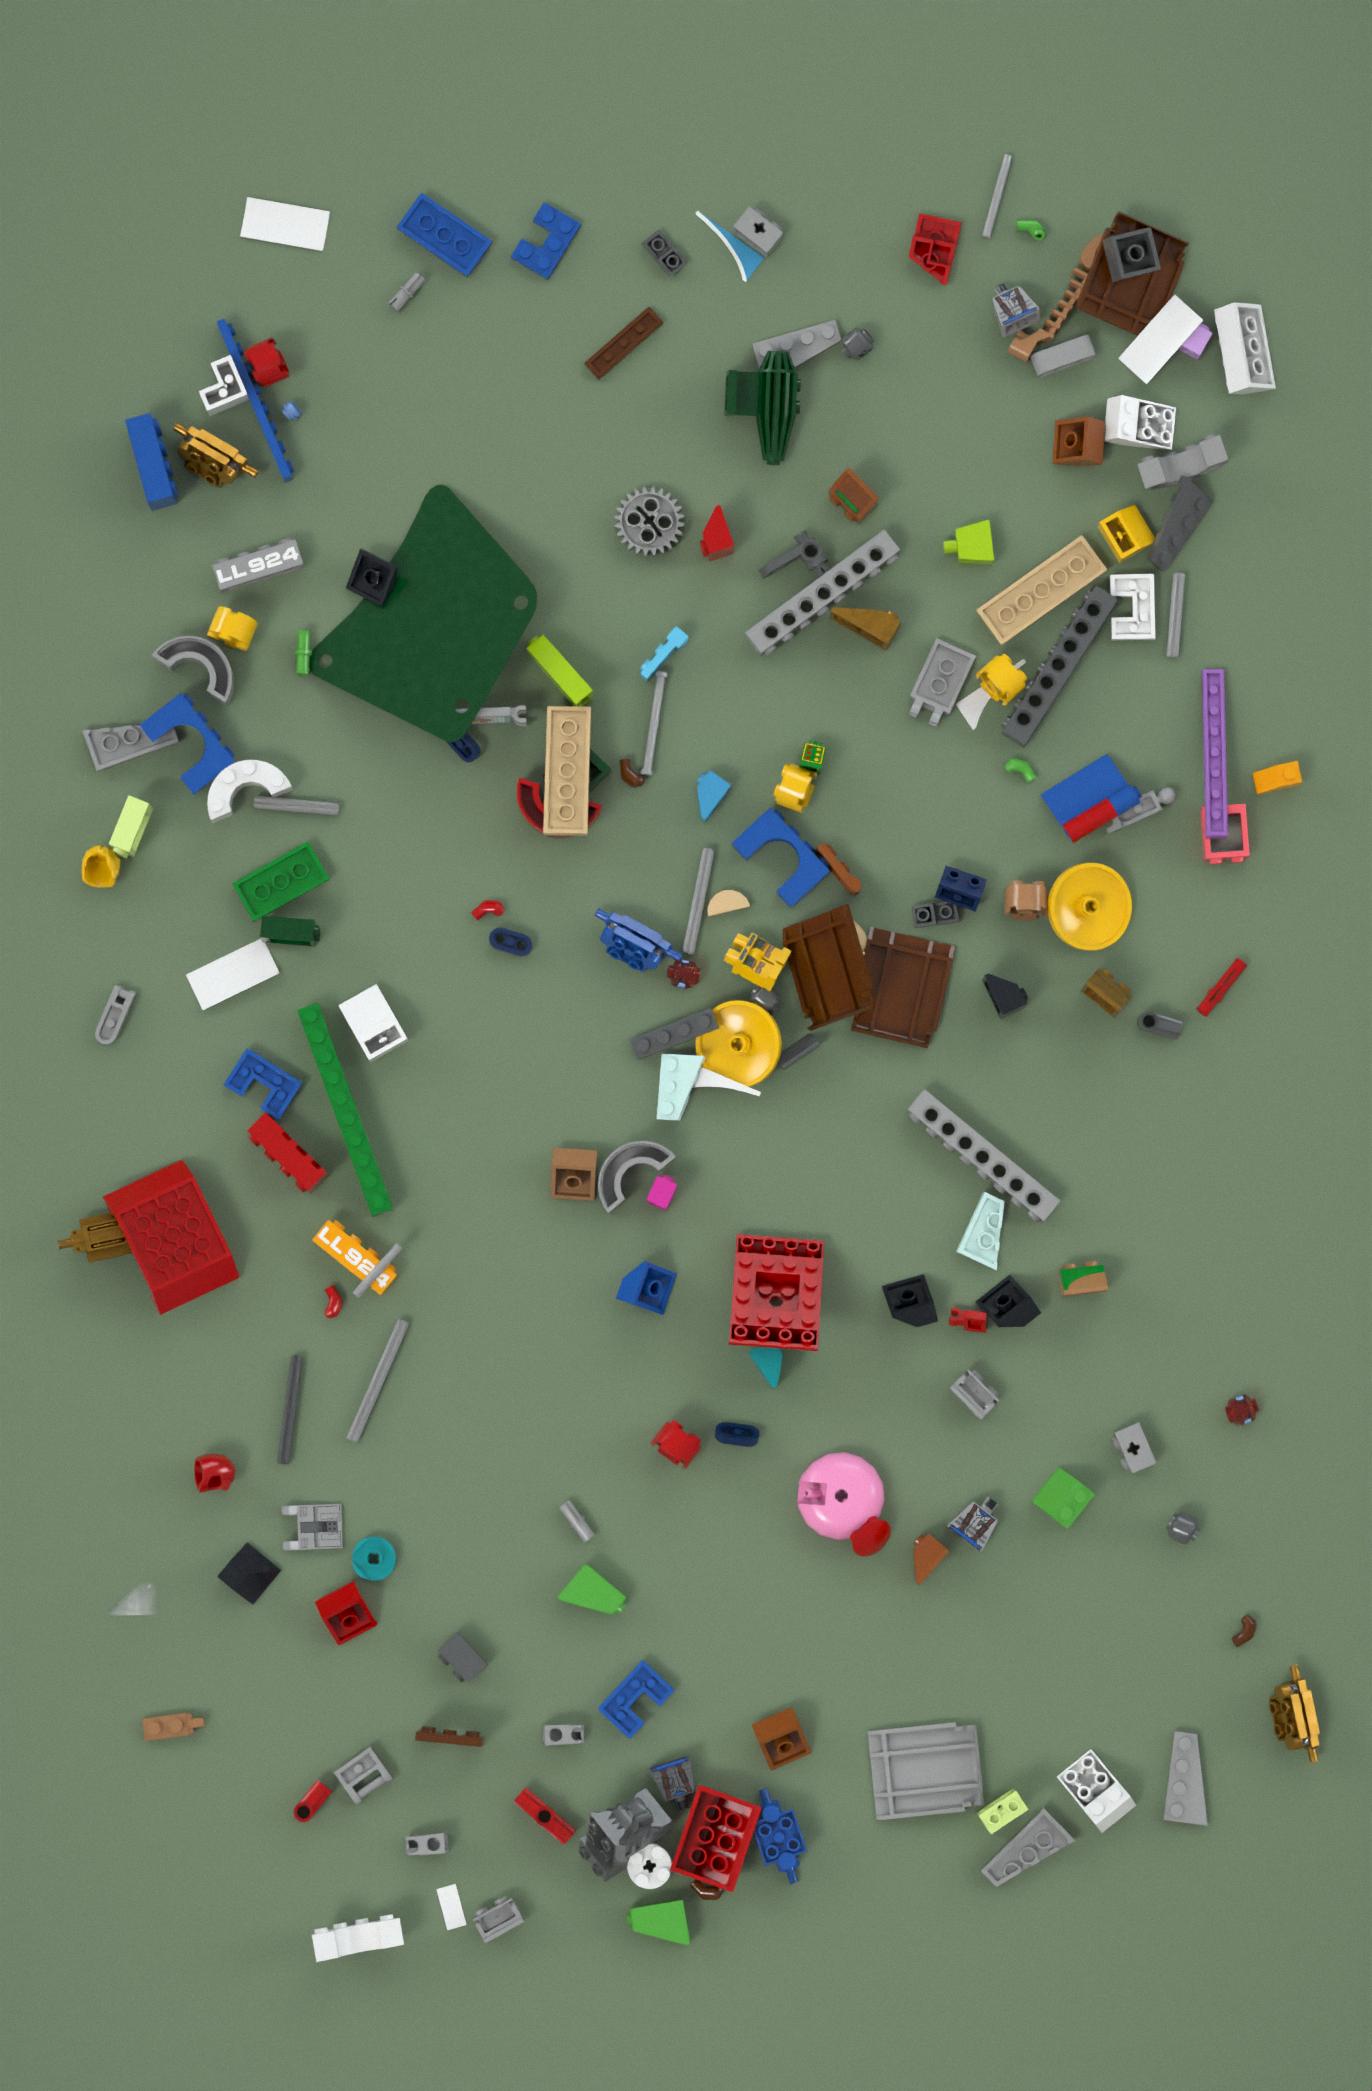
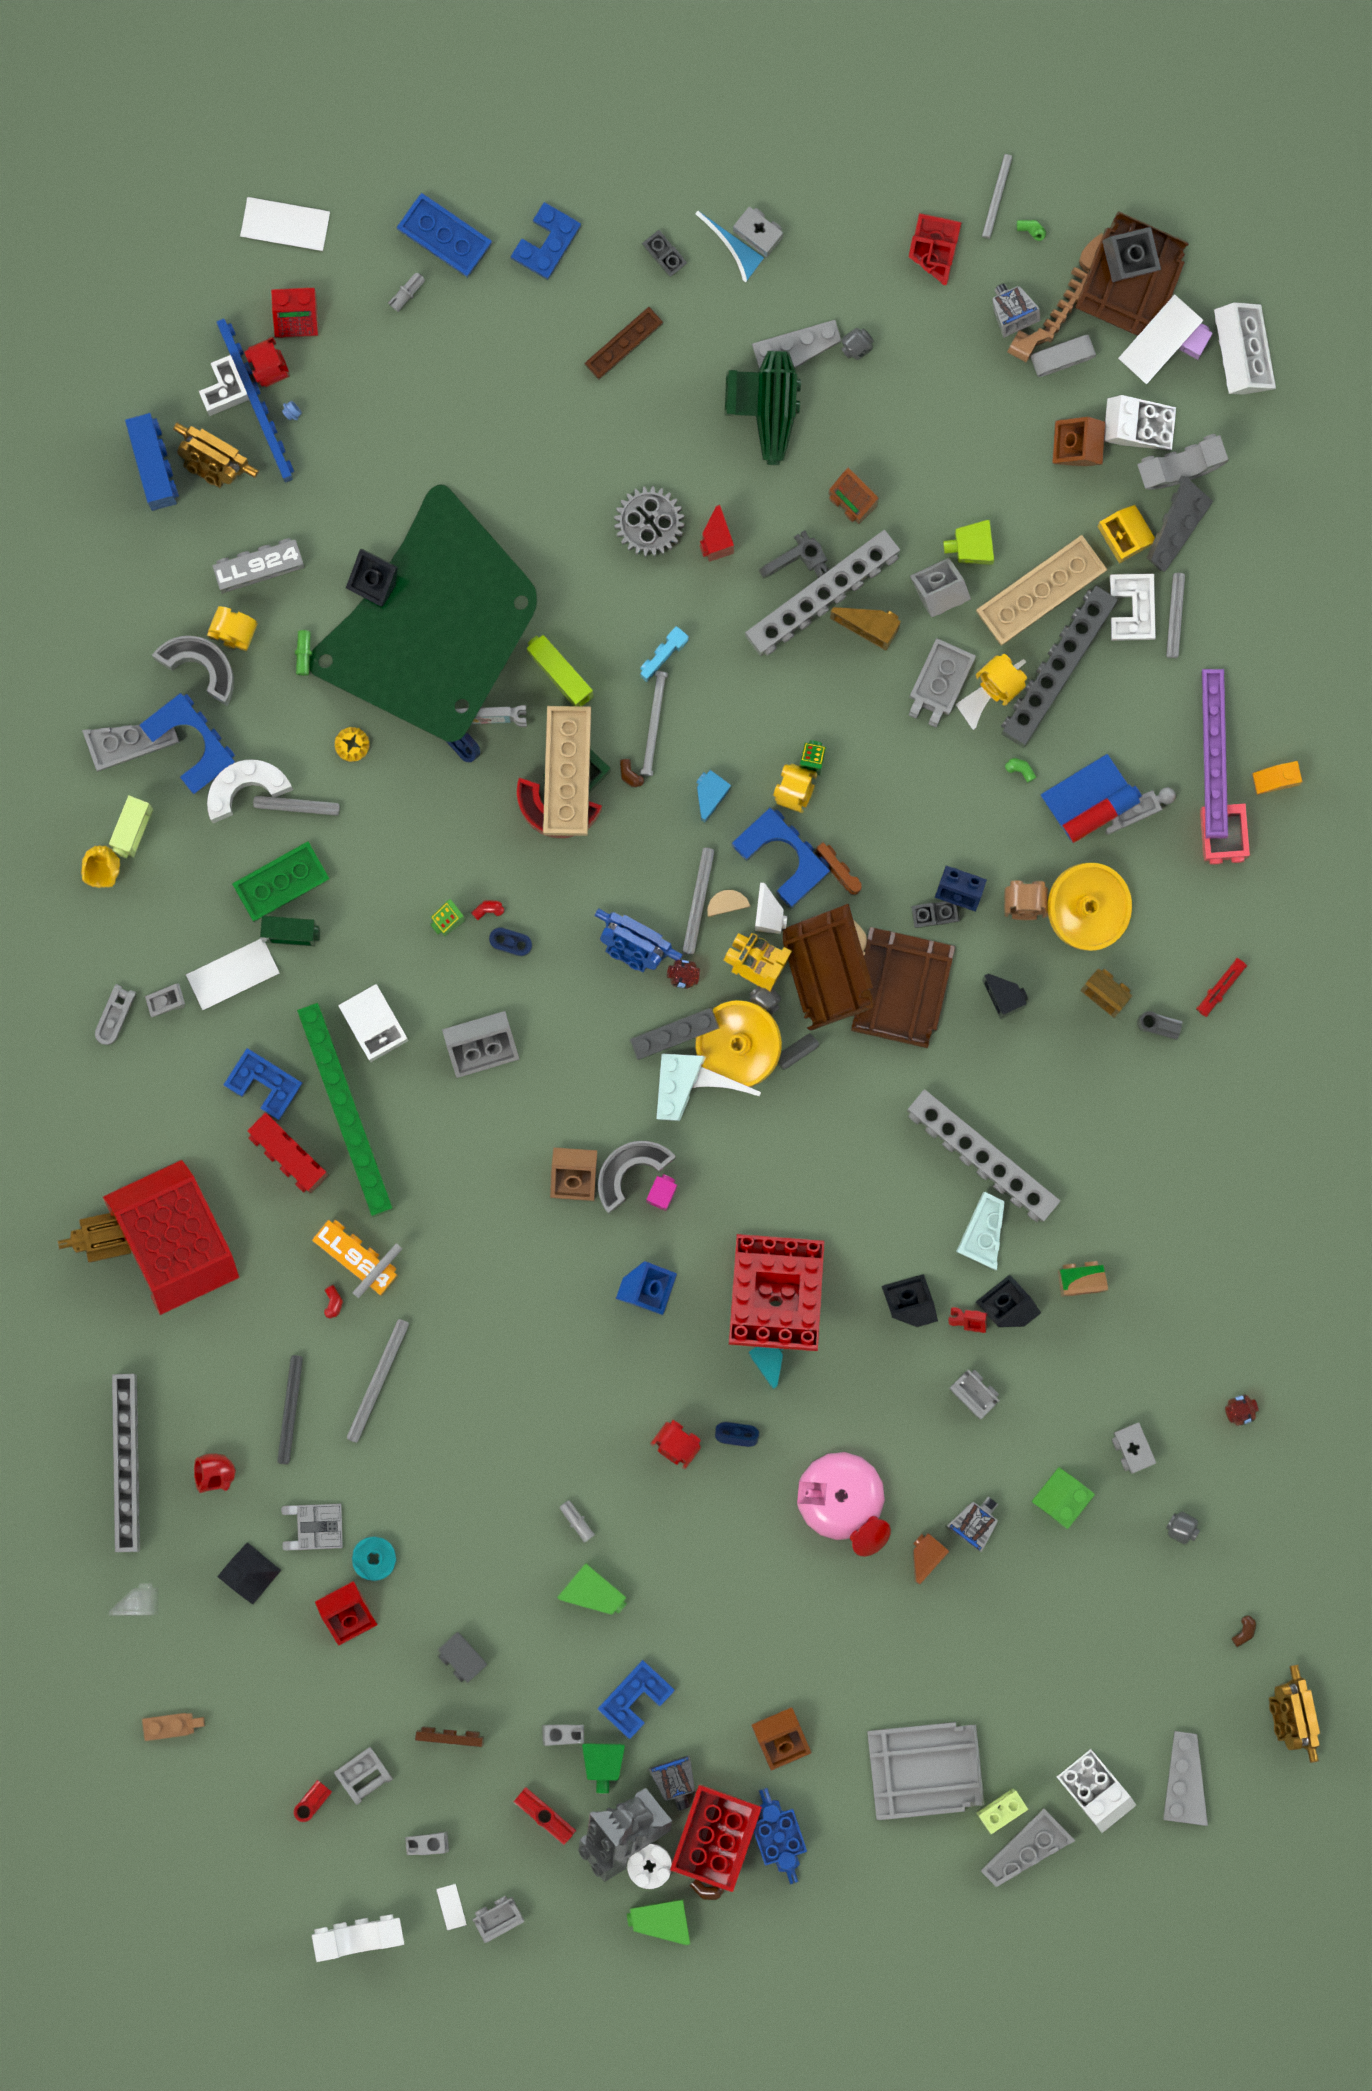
(126, 1463): none -> light grey brick
(165, 1000): none -> light grey slope
(294, 312): none -> red slope
(355, 753): none -> yellow gear
(446, 918): none -> bright green slope
(480, 1044): none -> light grey slope
(603, 1763): none -> green torso
(769, 912): none -> white slope
(940, 587): none -> light grey slope

